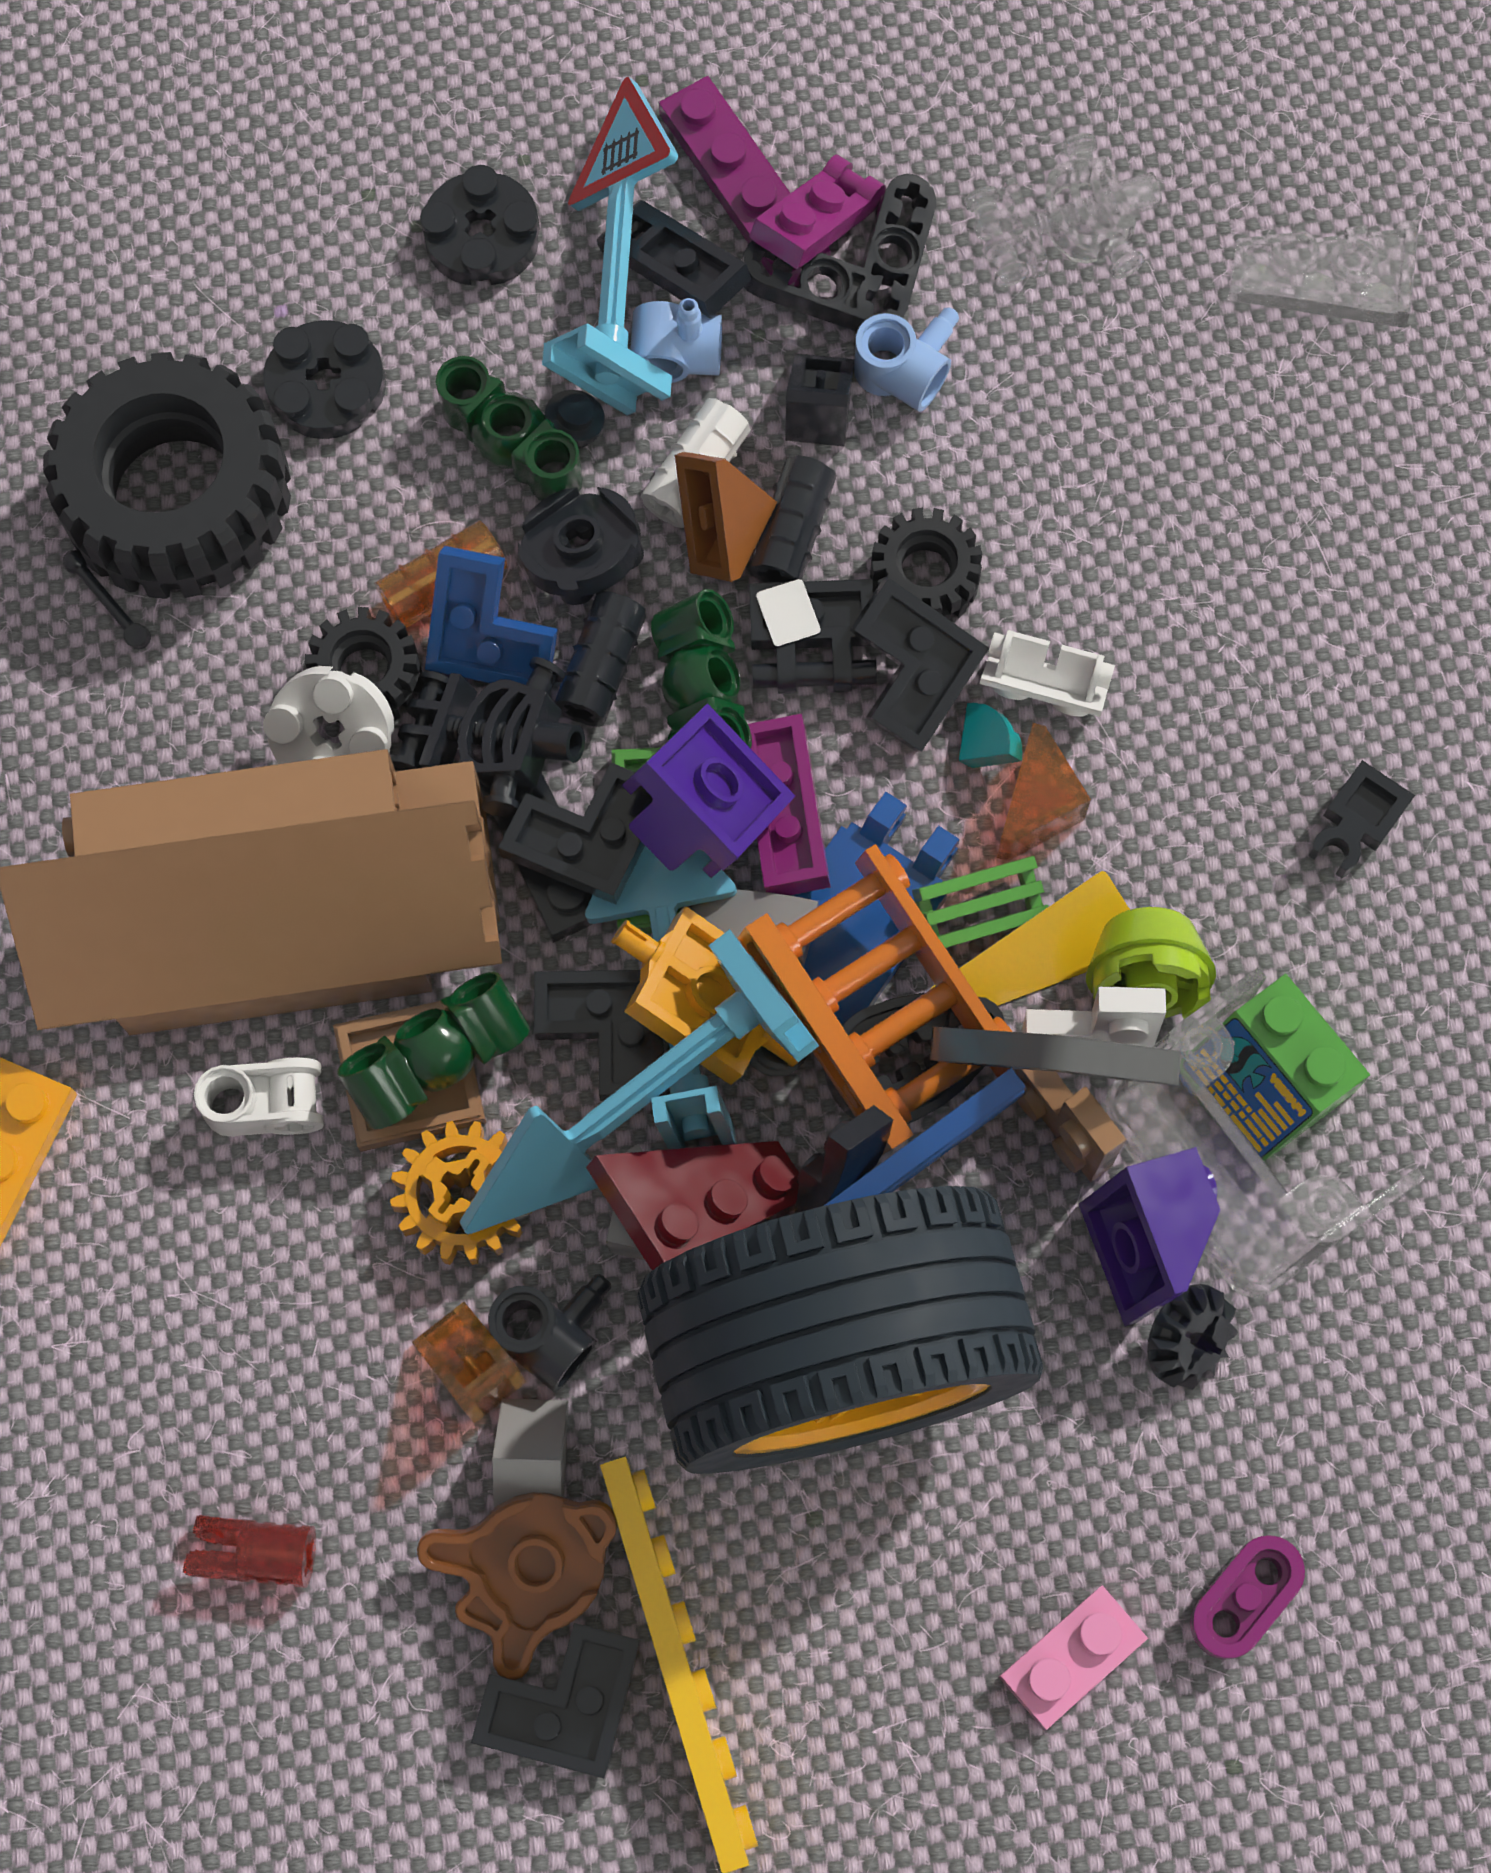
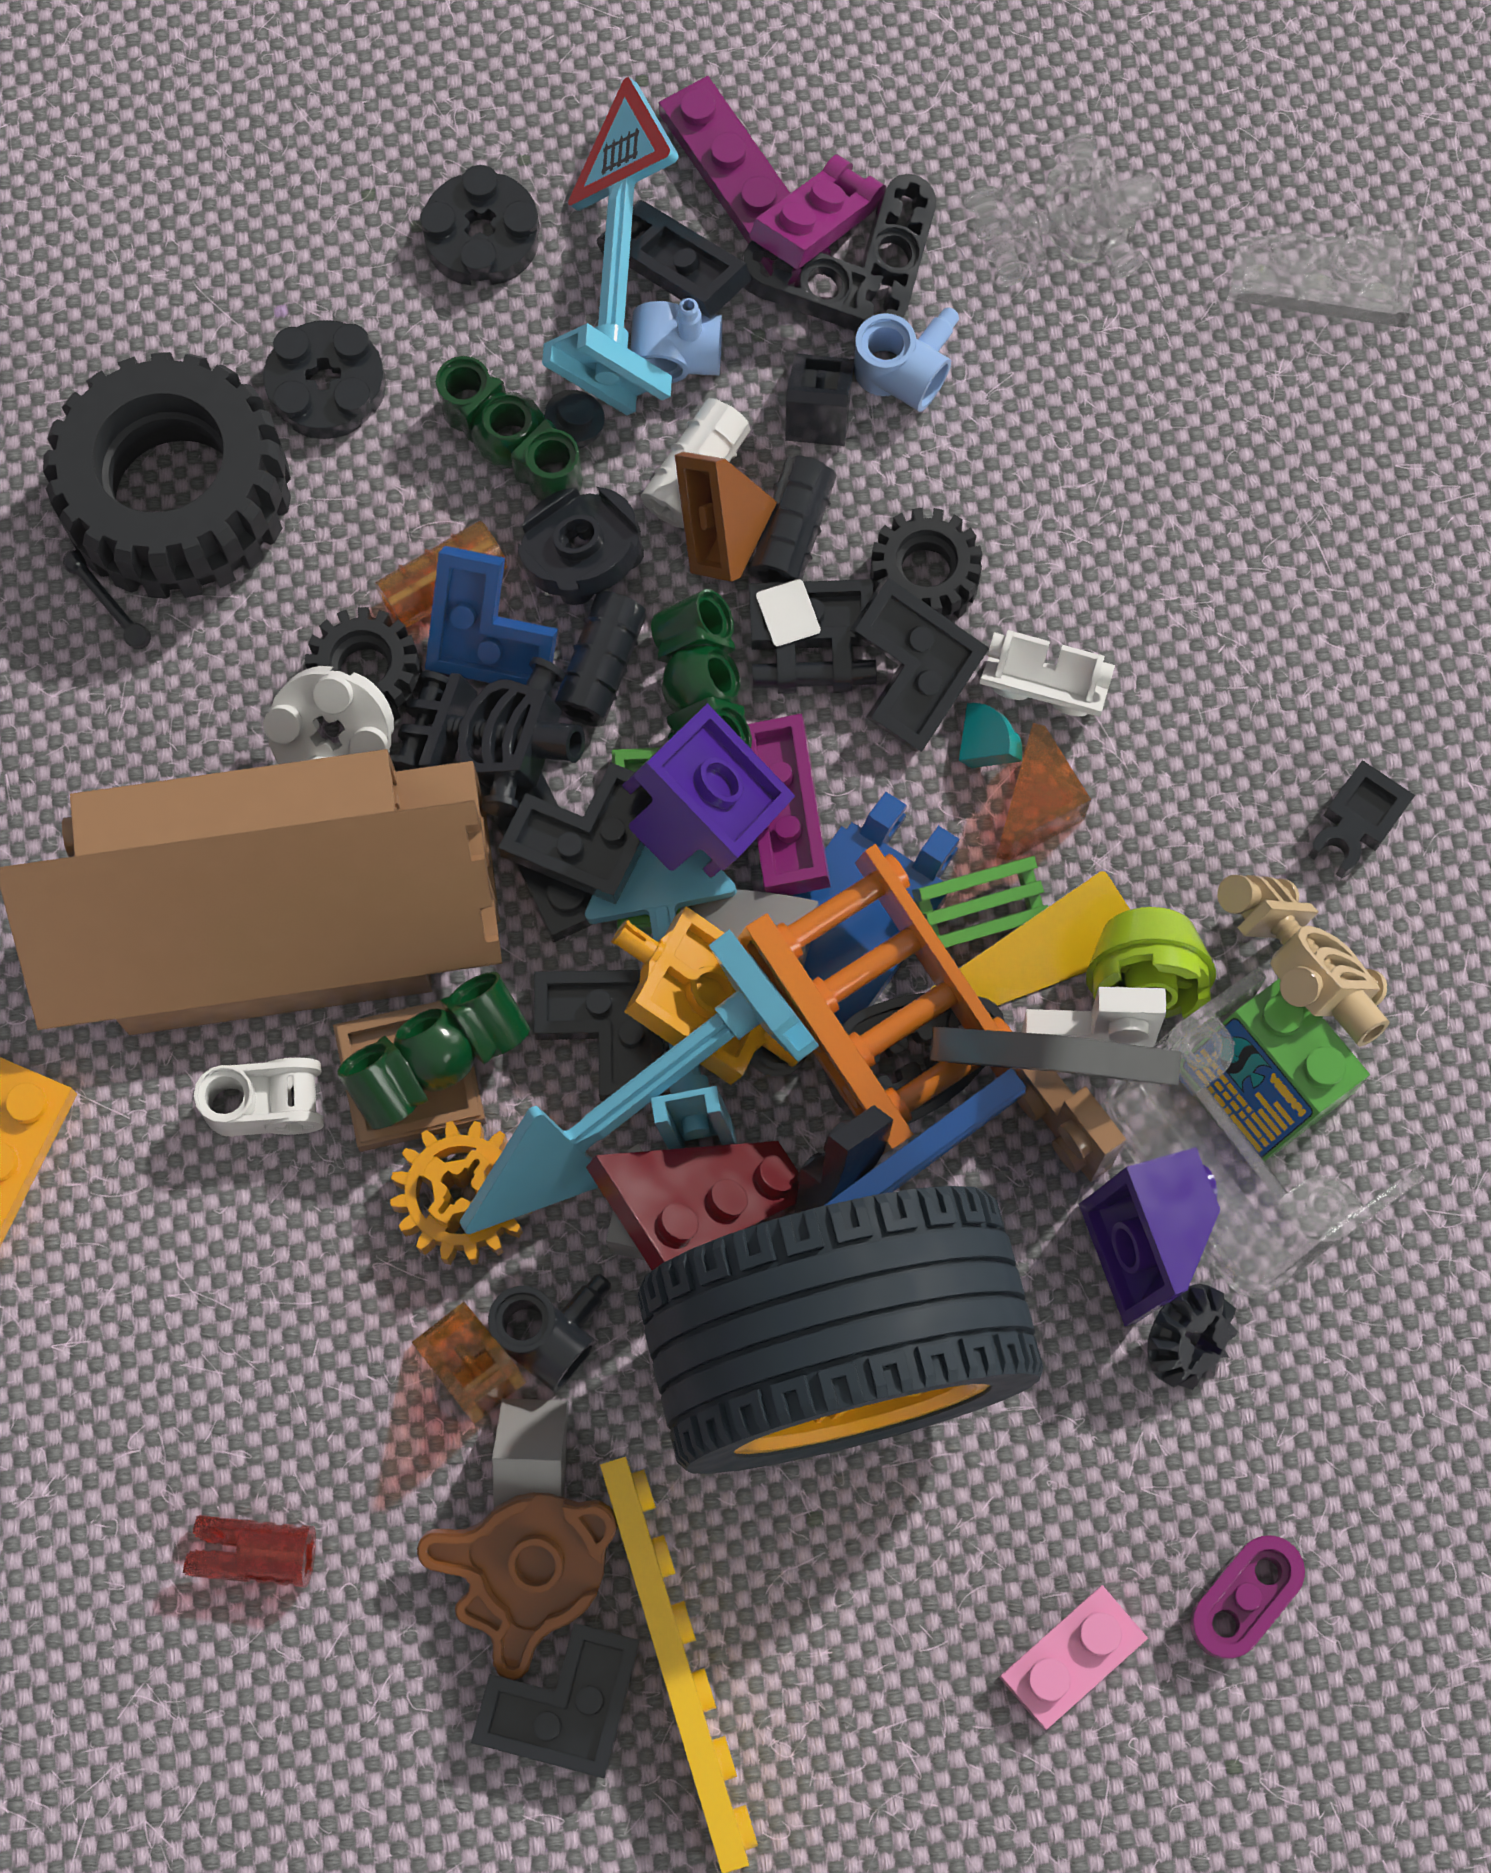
(1311, 964): none -> tan piece

